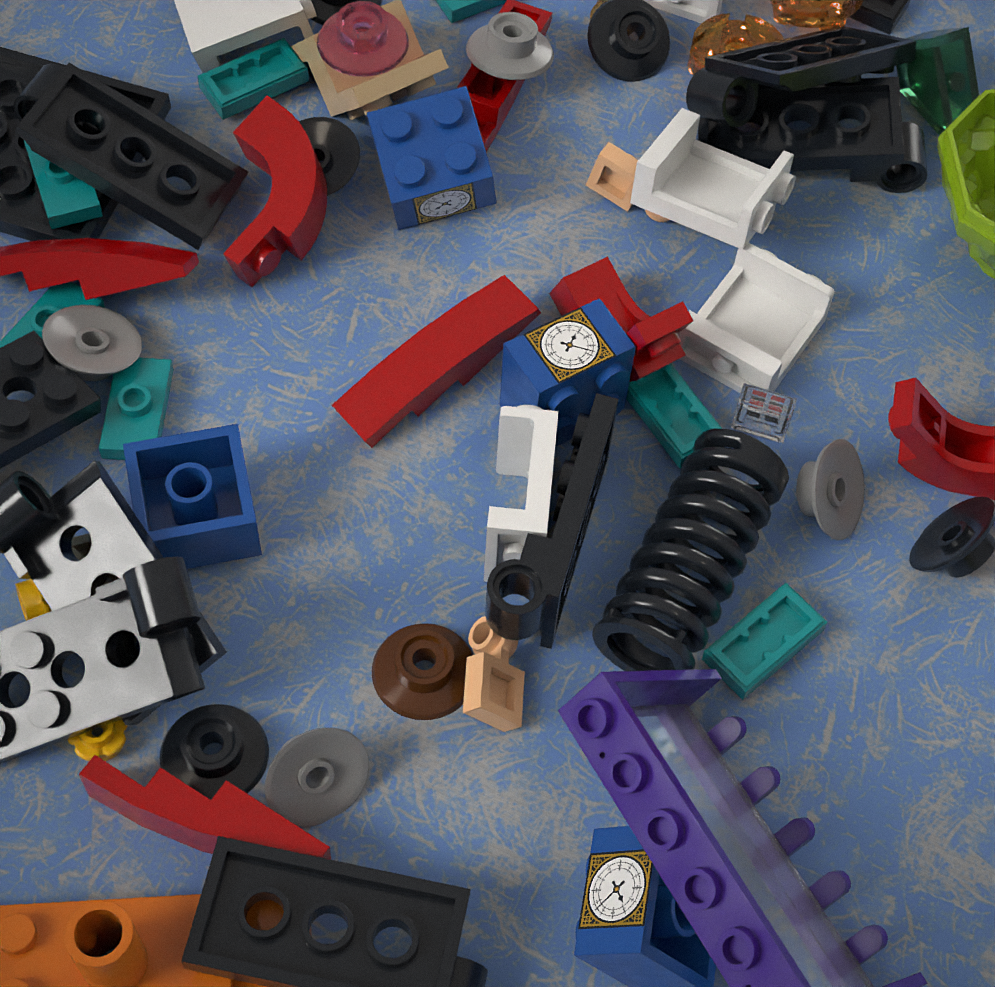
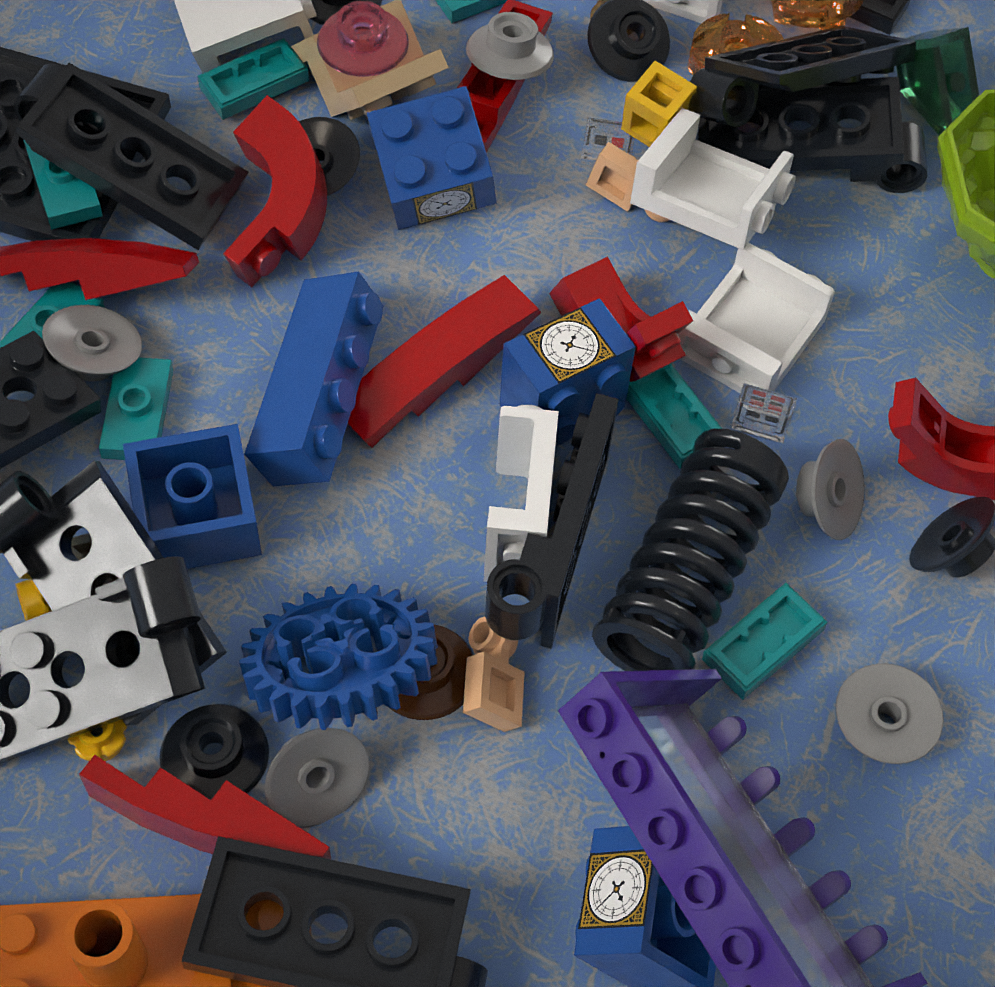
(315, 380): none -> blue brick
(339, 656): none -> blue gear
(598, 134): none -> clear tile
(655, 102): none -> yellow brick
(900, 695): none -> light grey piece

